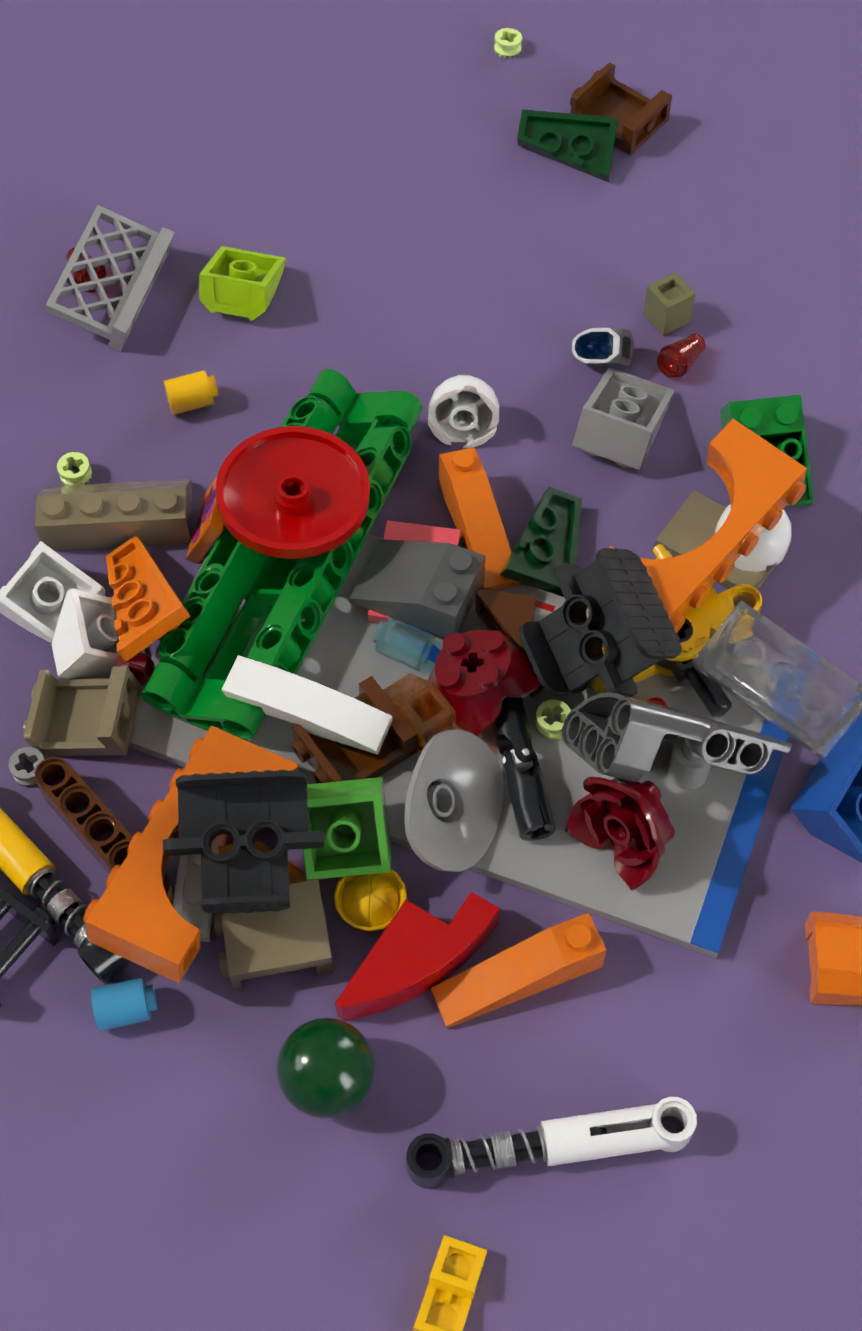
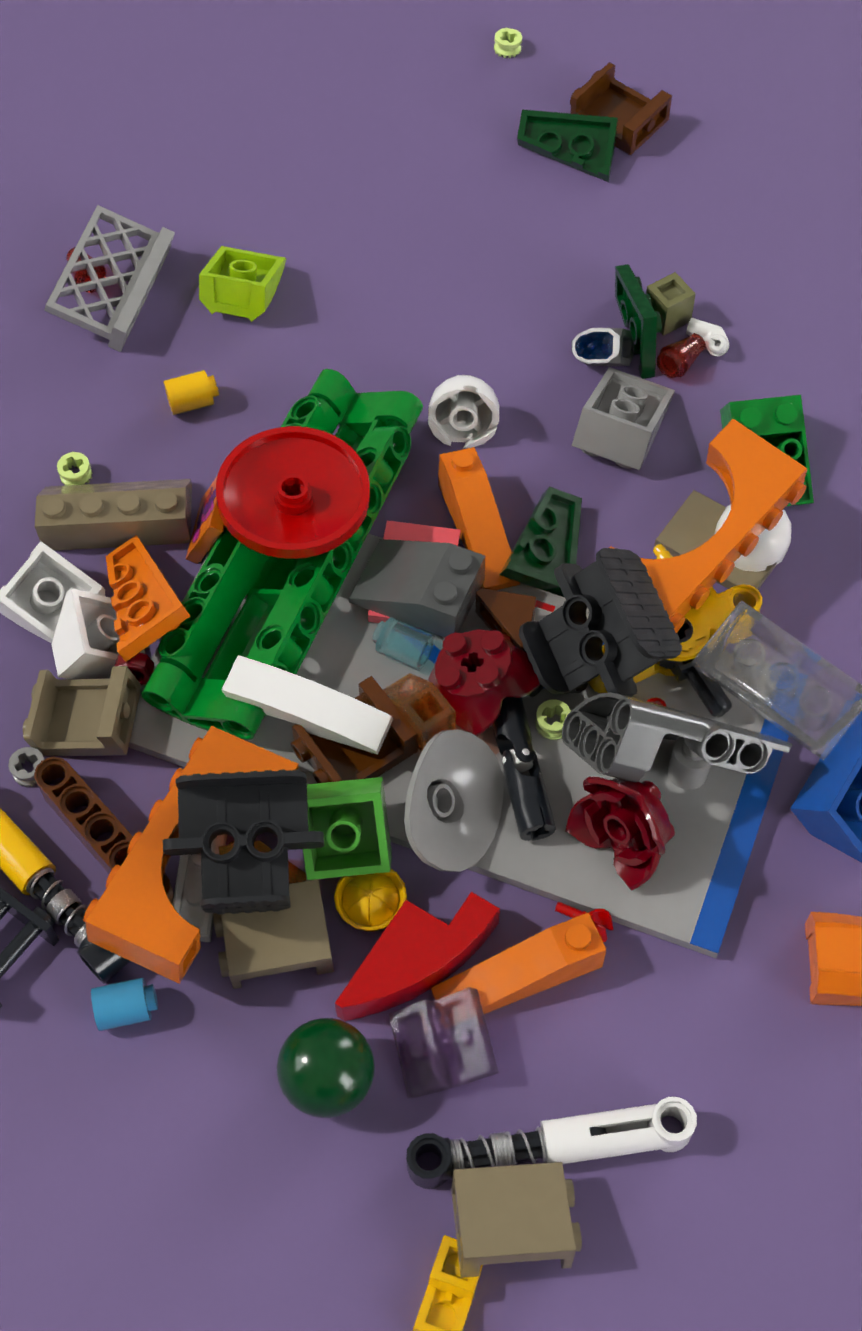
(443, 1043): none -> clear purple slope
(513, 1215): none -> dark tan panel
(600, 917): none -> red hand
(639, 316): none -> dark green wing
(713, 335): none -> white arm

